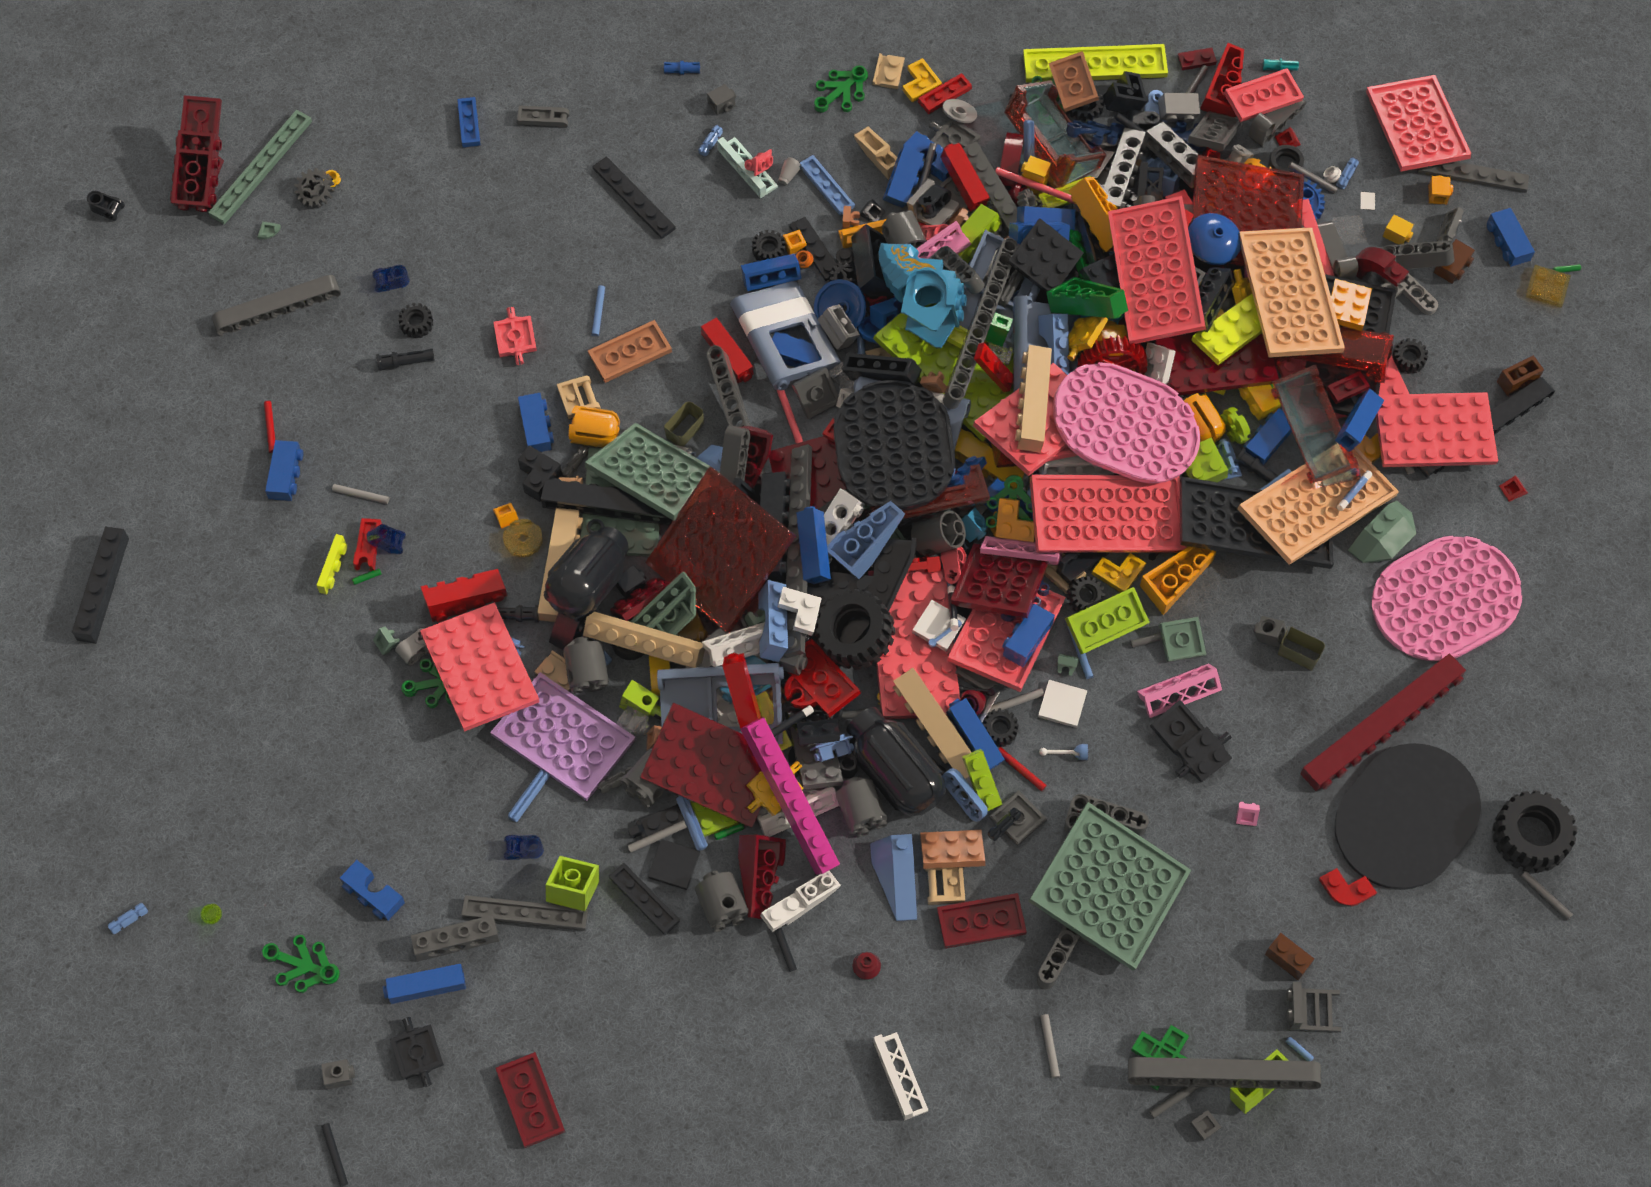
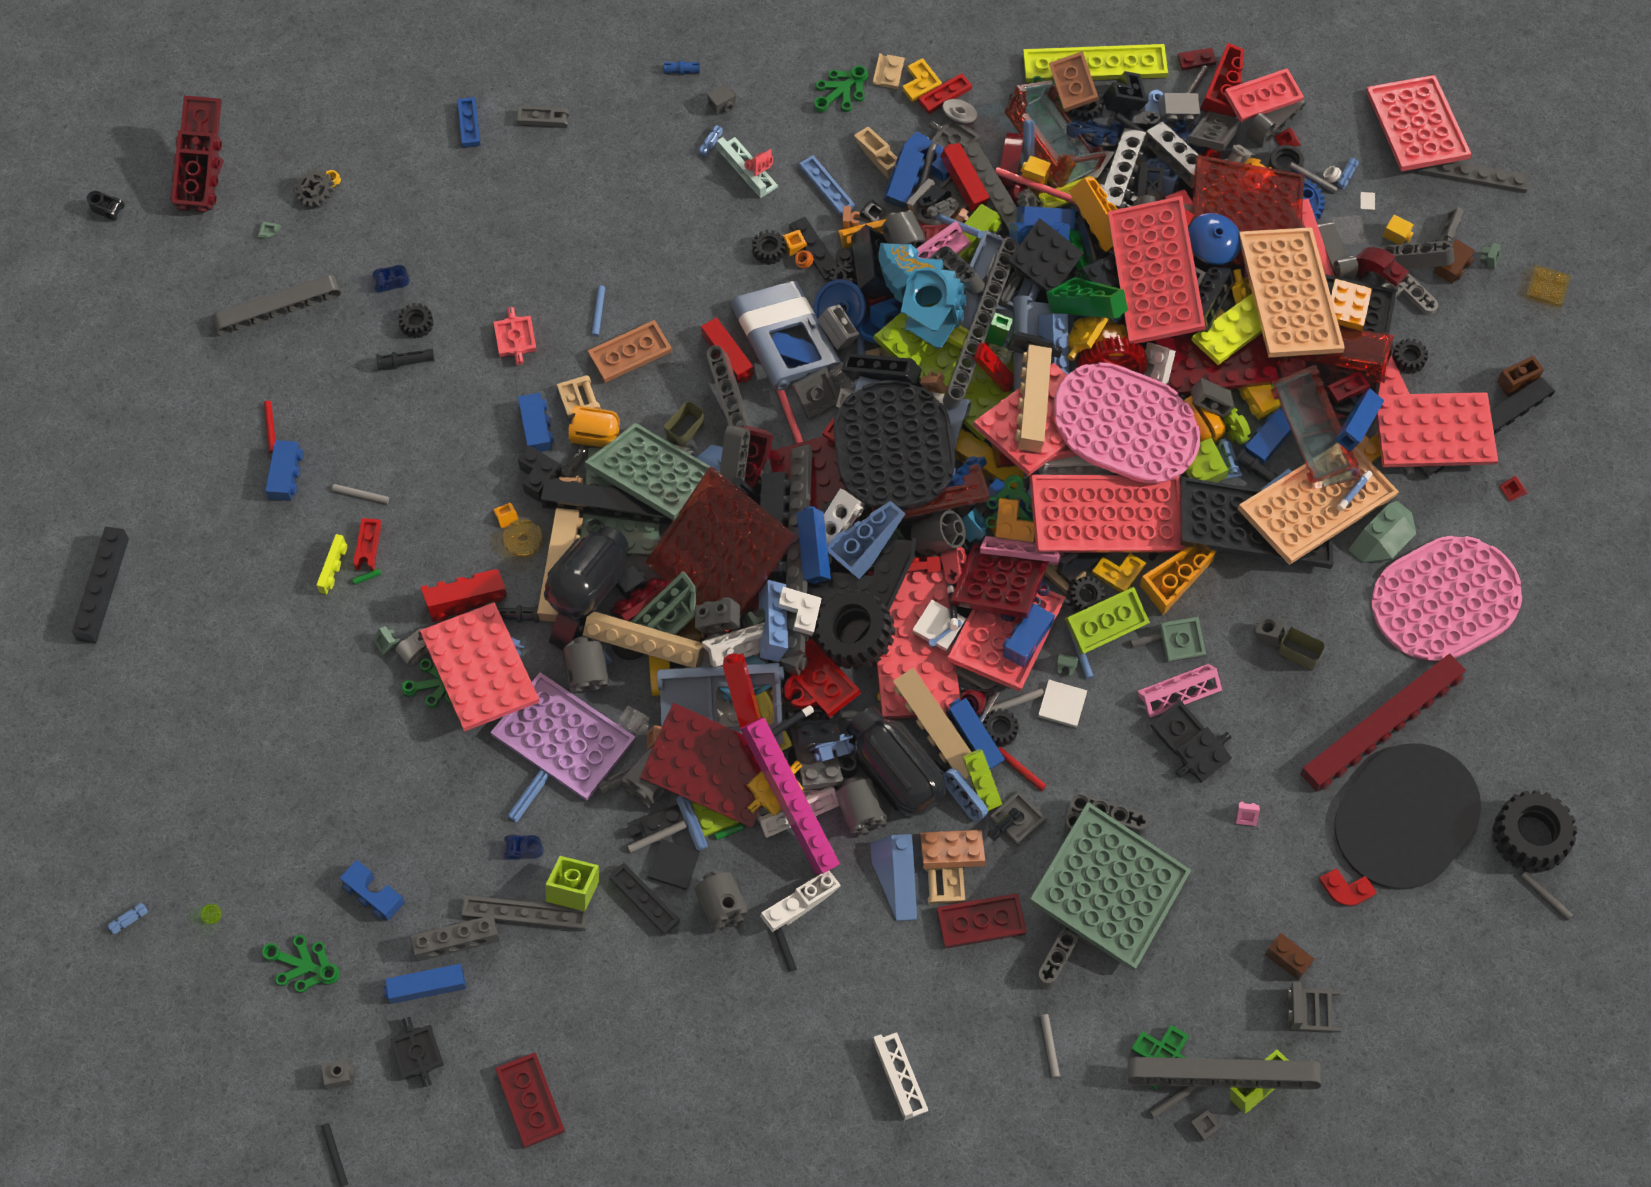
(260, 167): sand green plate -> none
(386, 538): clear blue piece -> none
(554, 669): tan plate -> none
(634, 197): black plate -> none
(636, 695): lime torso -> none
(717, 616): none -> dark grey brick
(758, 864): dark red wedge -> none
(771, 272): blue brick -> none
(789, 170): light grey cone -> none
(866, 965): dark red cone -> none
(941, 207): none -> dark grey axle
(965, 228): none -> medium blue bar
(1020, 342): none -> black hinge
(1080, 752): hinge -> none
(1212, 397): none -> dark grey brick
(1278, 65): teal axle -> none
(1299, 1049): medium blue piece -> none
(1439, 190): light orange brick -> none
(1491, 255): none -> sand green tile
(1510, 237): blue brick -> none
(1569, 268): green piece -> none

